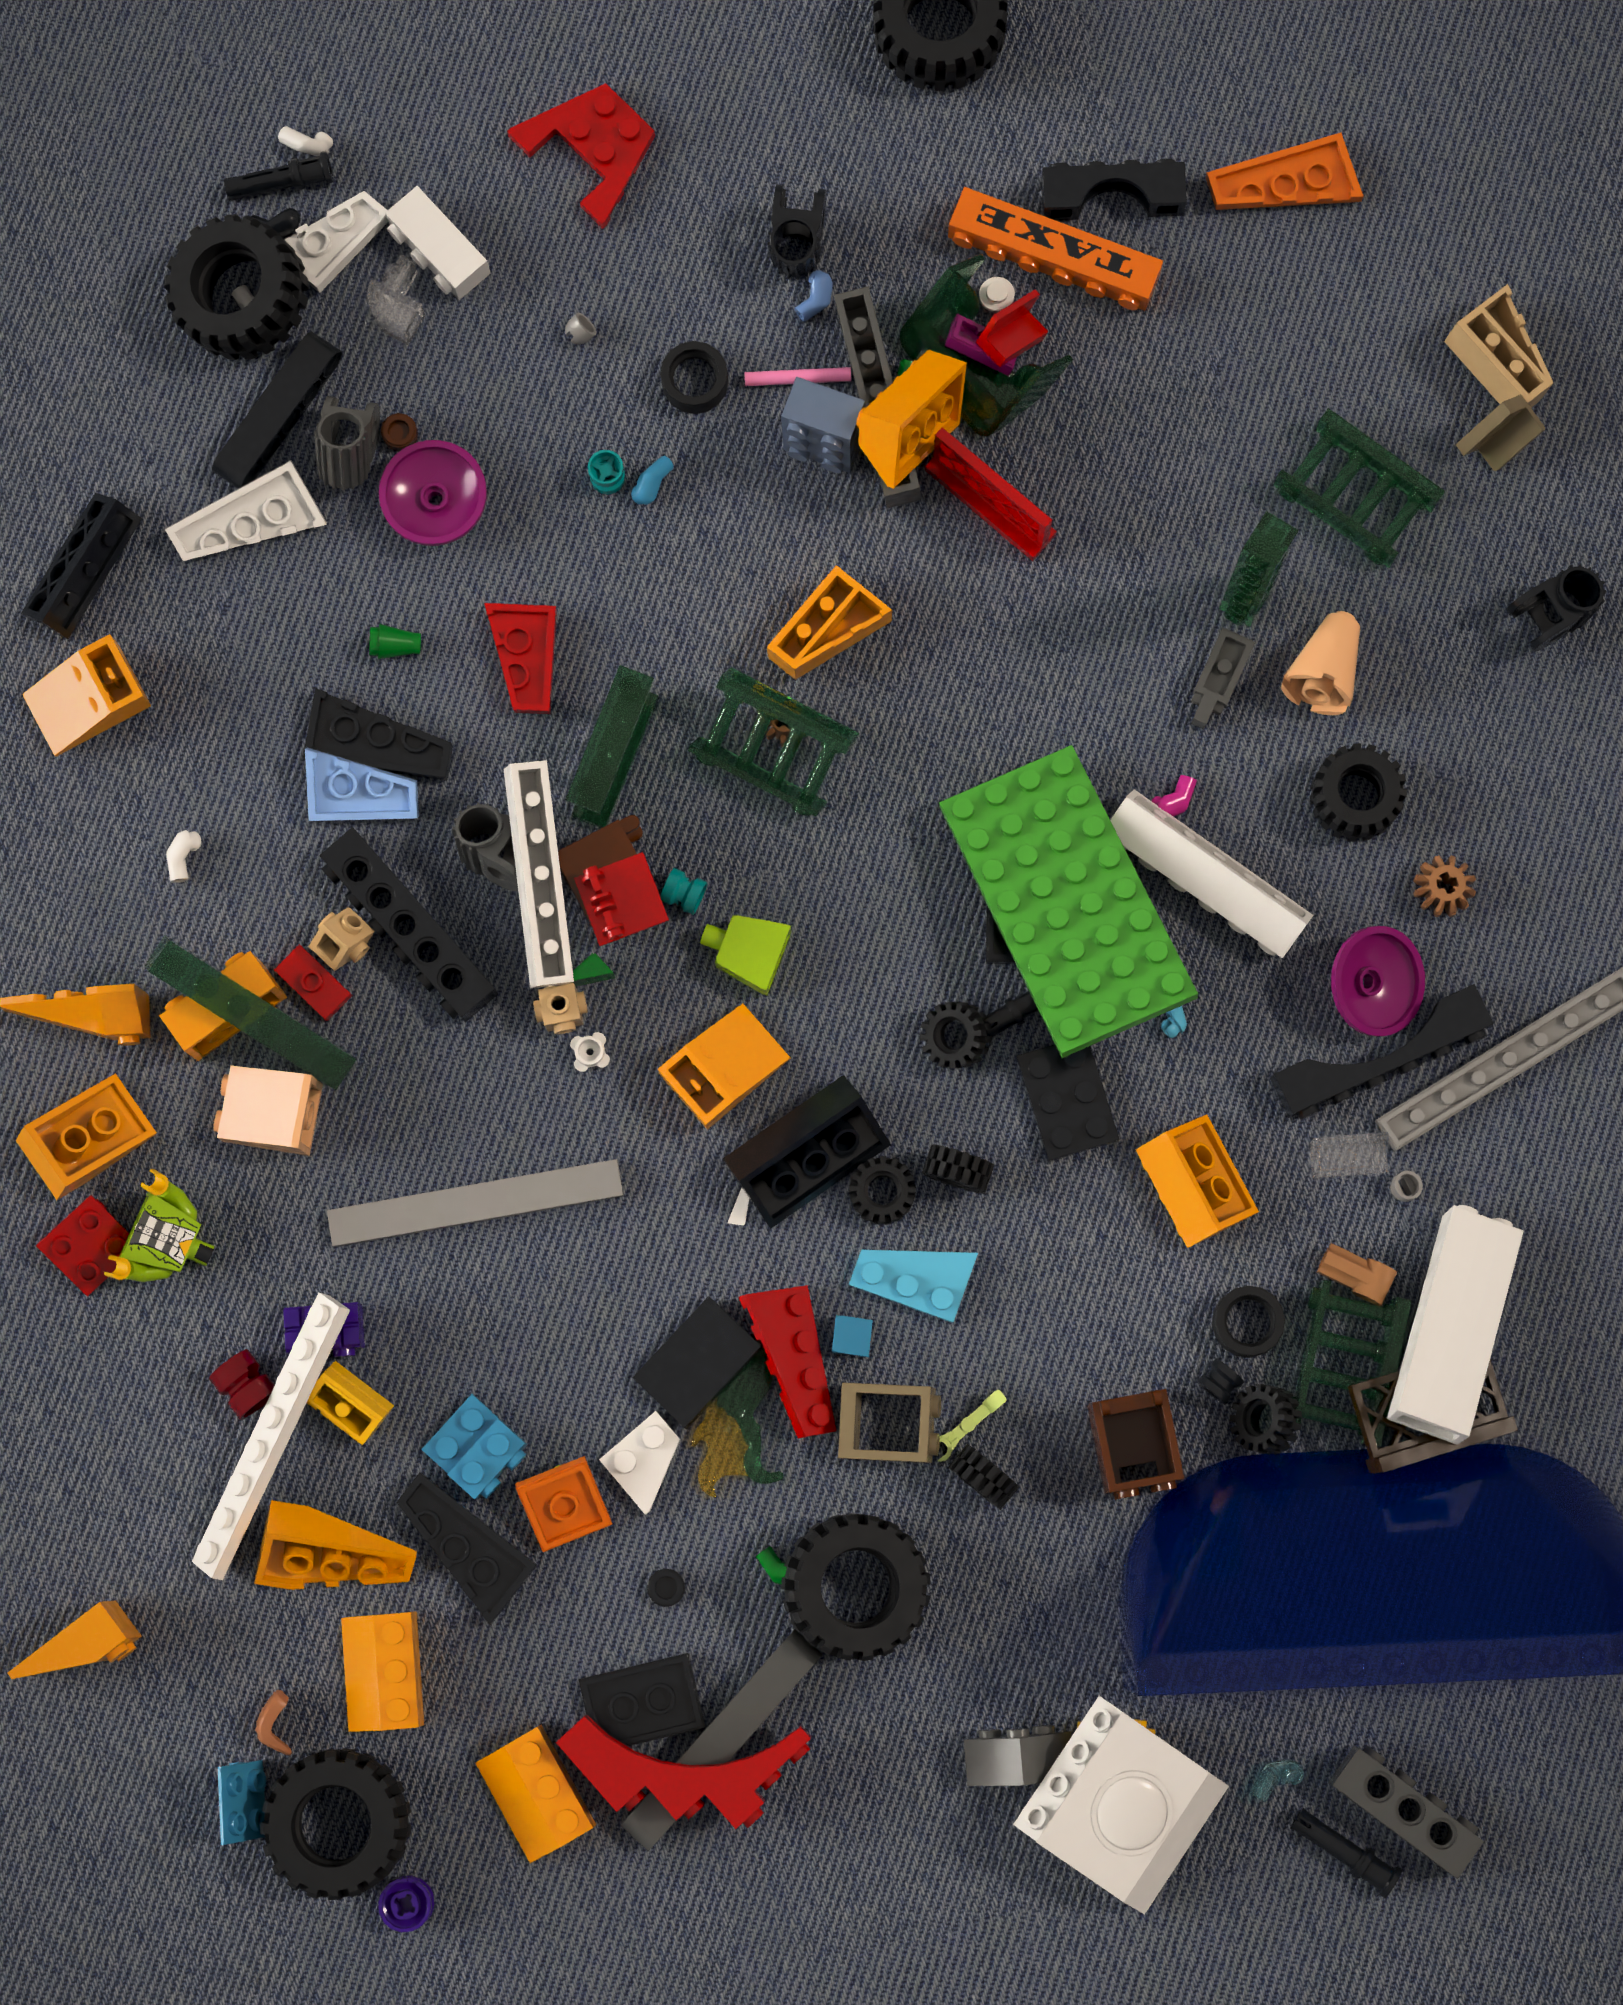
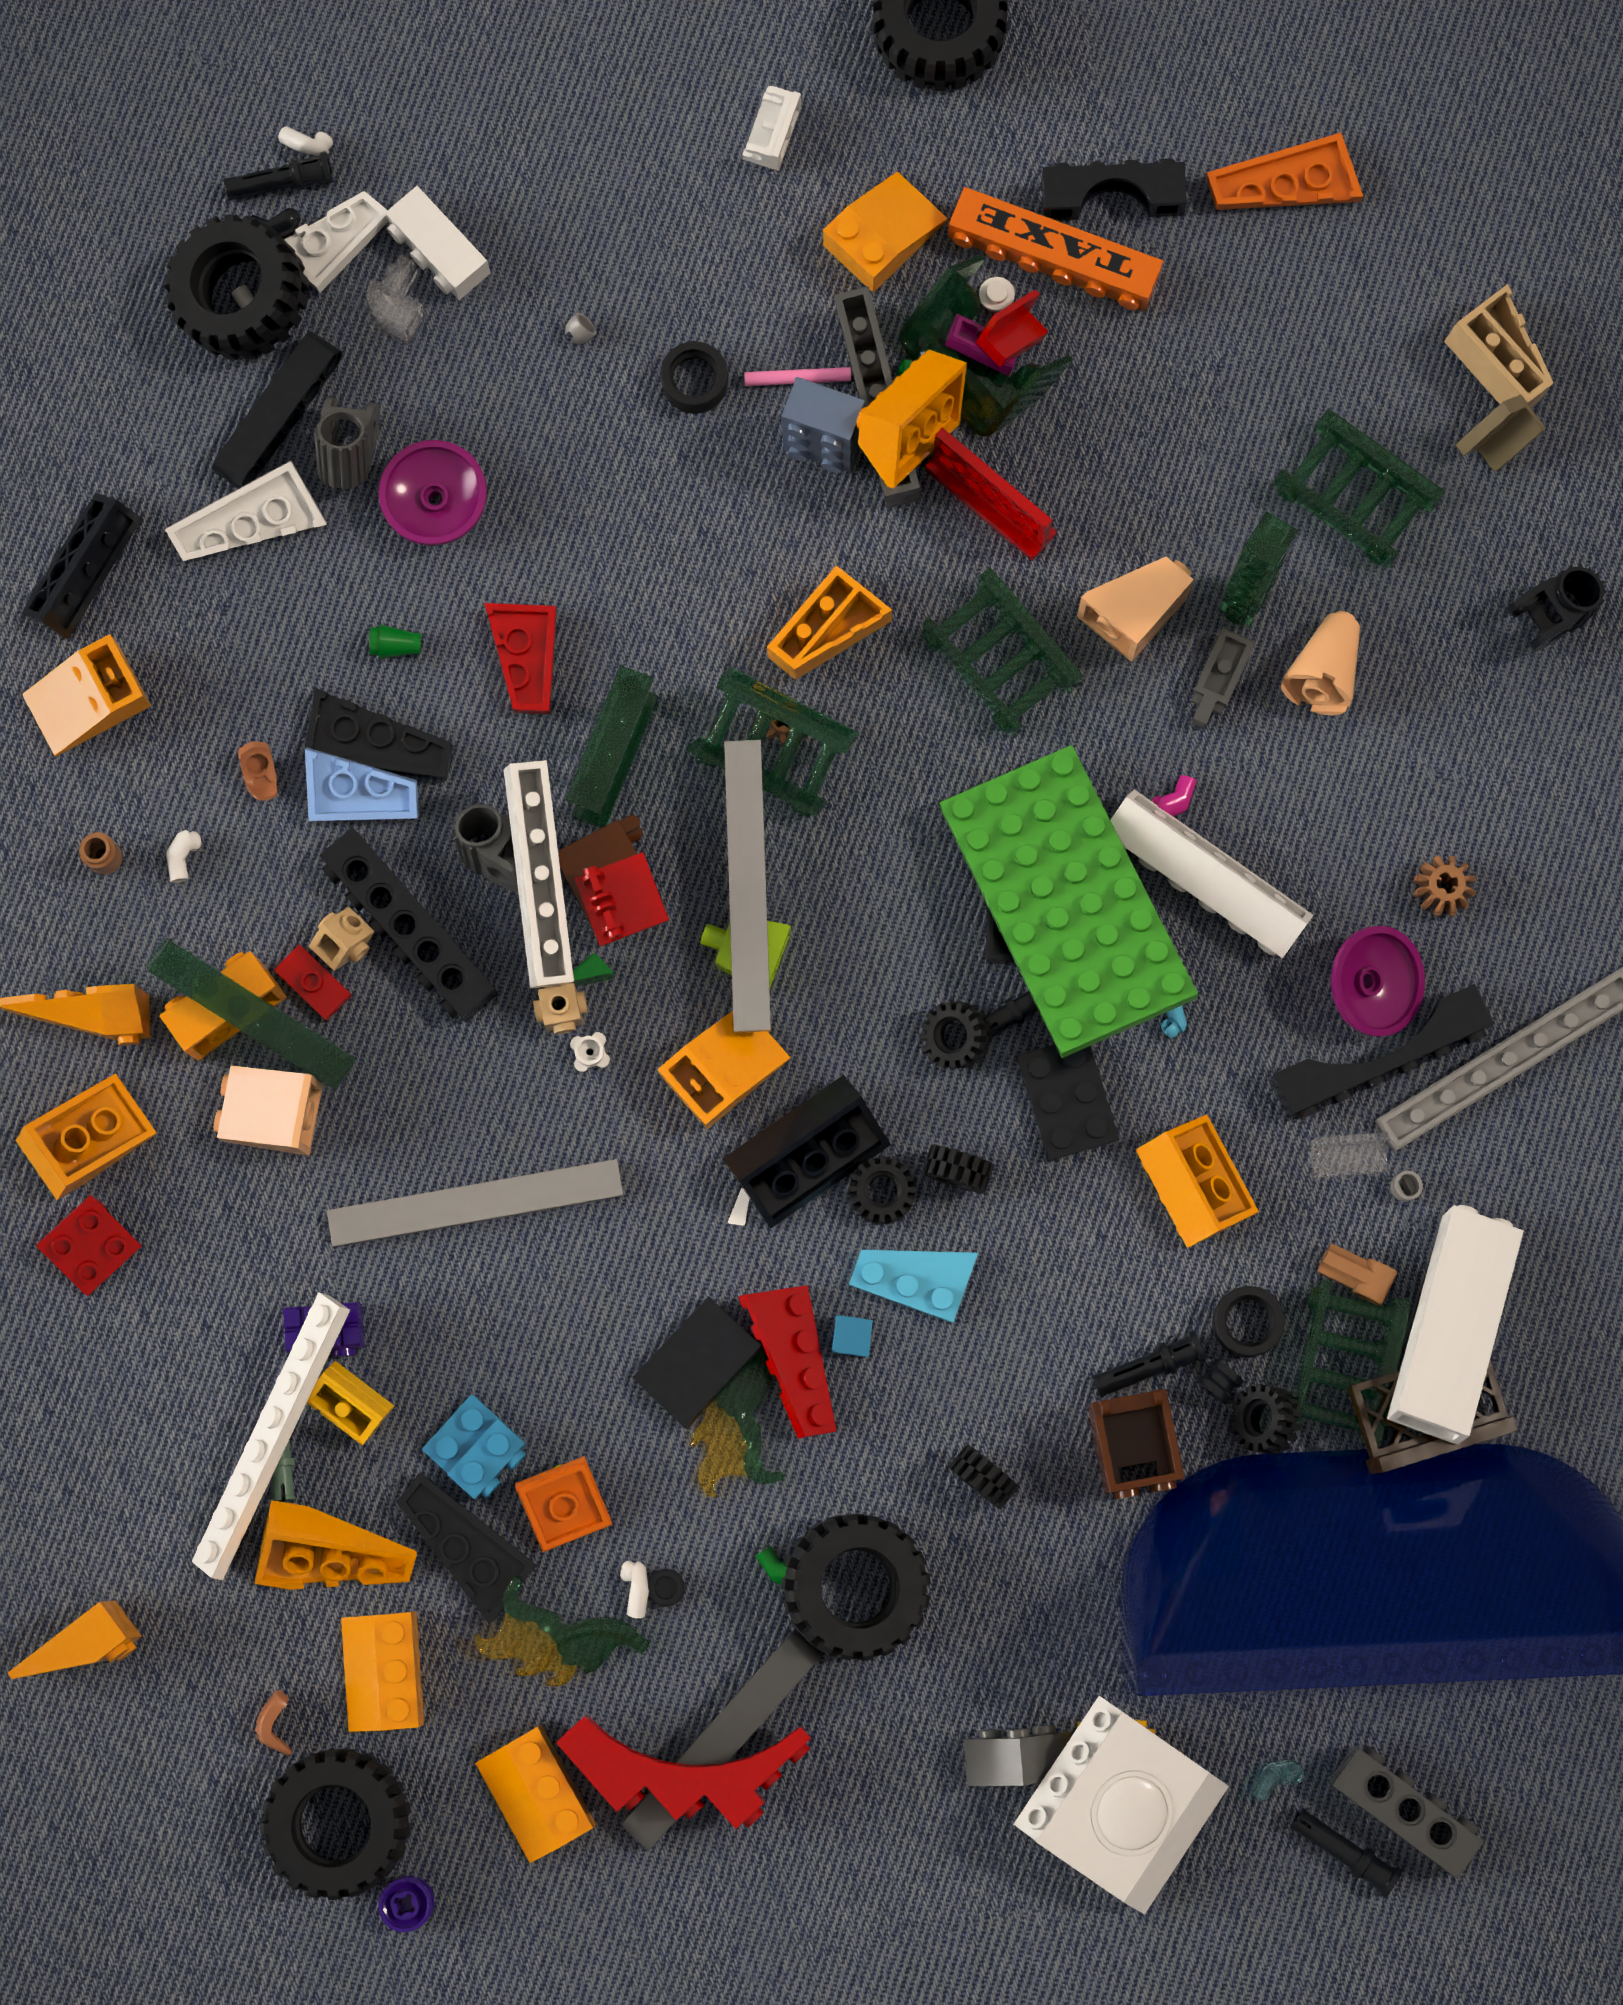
(93, 846): none -> medium nougat brick
(161, 1236): torso -> none
(241, 1801): dark azure hinge -> none
(243, 1384): dark red wheel -> none
(258, 770): none -> nougat hair
(283, 1477): none -> sand green pin
(399, 431): reddish brown tile -> none
(551, 1645): none -> piece
(602, 134): red wing -> none
(604, 465): teal wheel -> none
(639, 1588): none -> white arm
(643, 1460): white wing -> none
(645, 1700): black tile -> none
(650, 481): dark azure arm -> none
(679, 889): teal wheel -> none
(747, 886): none -> light grey tile
(773, 127): none -> white hinge
(796, 222): black piece -> none
(819, 297): medium blue arm -> none
(851, 1419): dark tan window -> none
(882, 230): none -> light orange slope
(968, 1424): yellowish green piece -> none
(1014, 619): none -> clear green fence
(1136, 604): none -> light nougat slope
(1165, 1359): none -> black pin
(1378, 771): black tyre -> none

